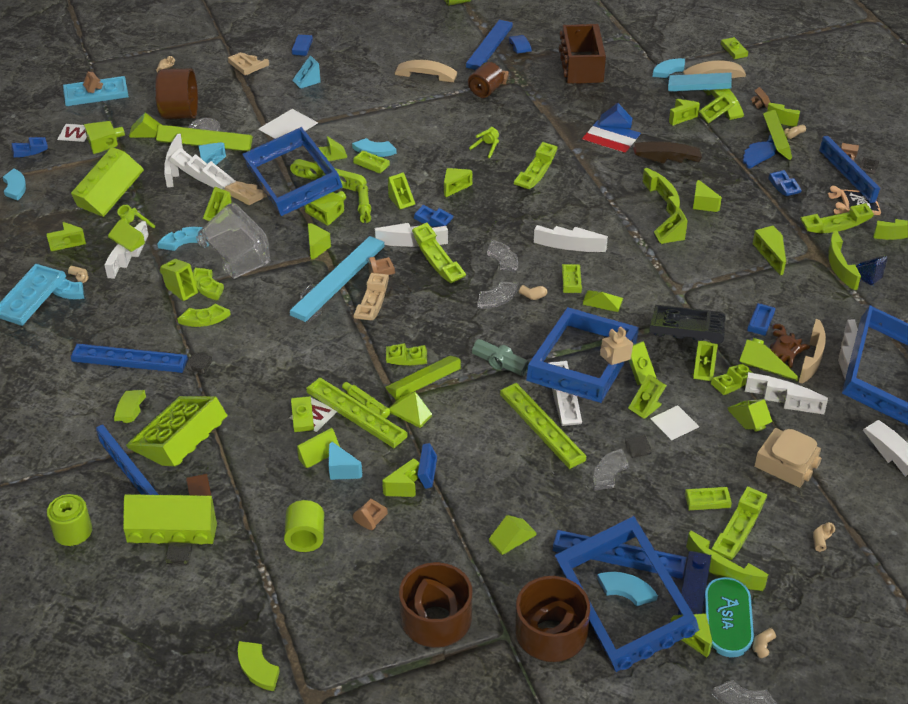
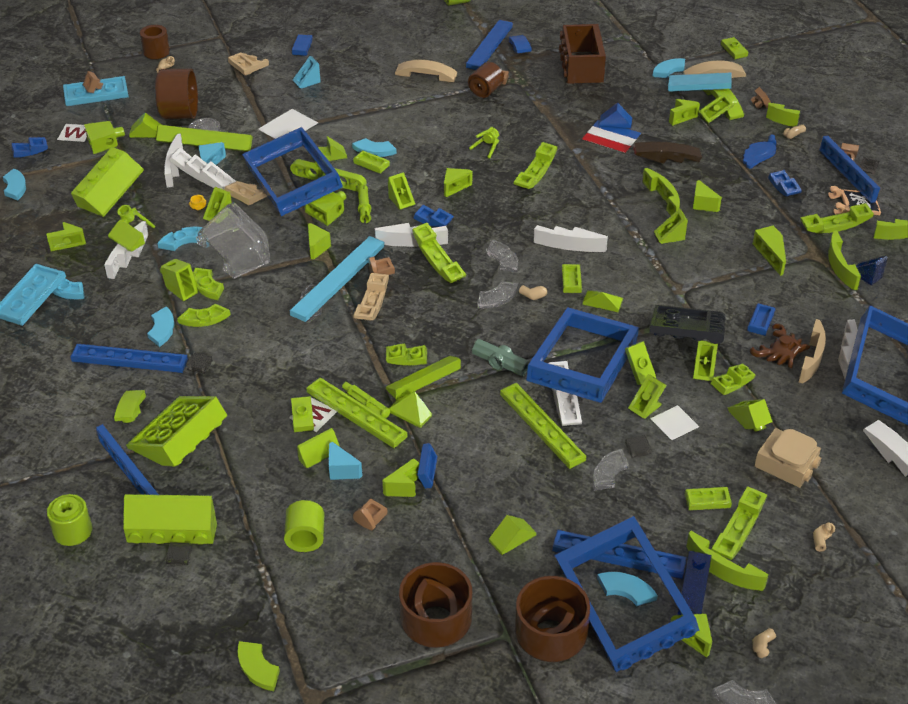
(80, 273): tan arm -> none
(154, 41): none -> reddish brown piece
(163, 326): none -> medium azure tile
(197, 202): none -> yellow plate
(198, 485): reddish brown tile -> none
(616, 347): tan brick -> none
(729, 616): green tile -> none
(762, 358): lime slope -> none
(777, 133): lime slope -> none
(791, 394): white slope -> none

